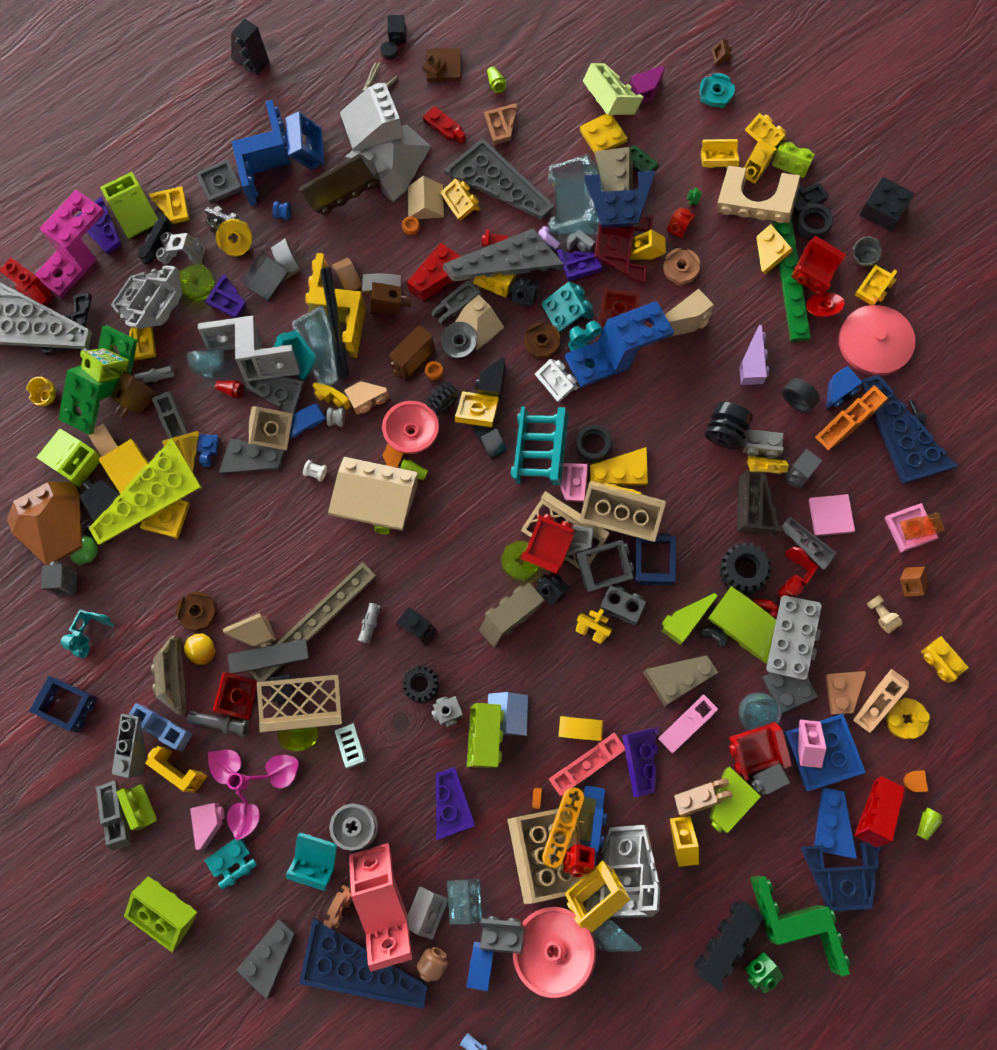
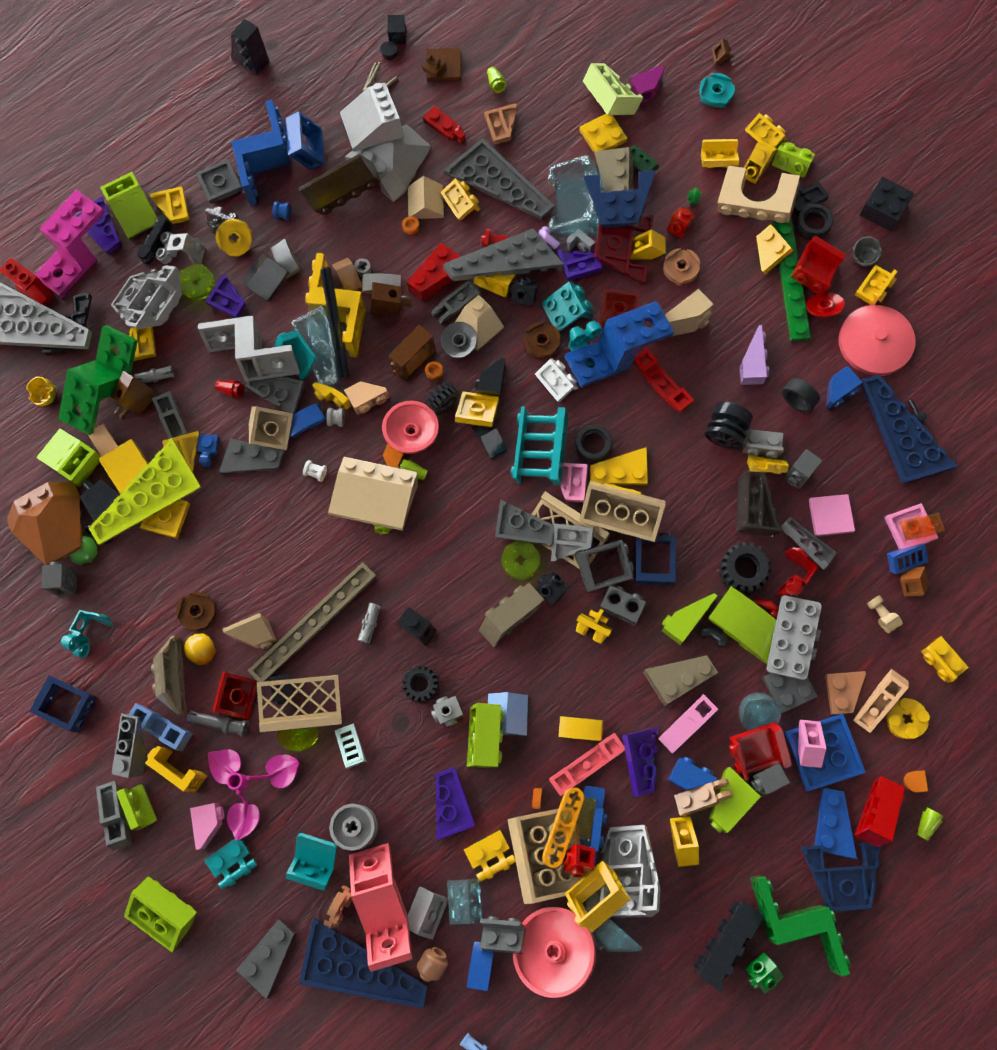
(103, 364): lime torso -> none
(206, 362): clear light blue cylinder -> none
(268, 656): dark grey tile -> none
(360, 262): none -> light grey bush
(487, 849): none -> yellow plate
(522, 526): none -> dark grey wing
(549, 543): red panel -> none
(661, 382): none -> red slope
(688, 776): none -> blue slope
(851, 418): orange slope -> none
(895, 555): none -> blue slope

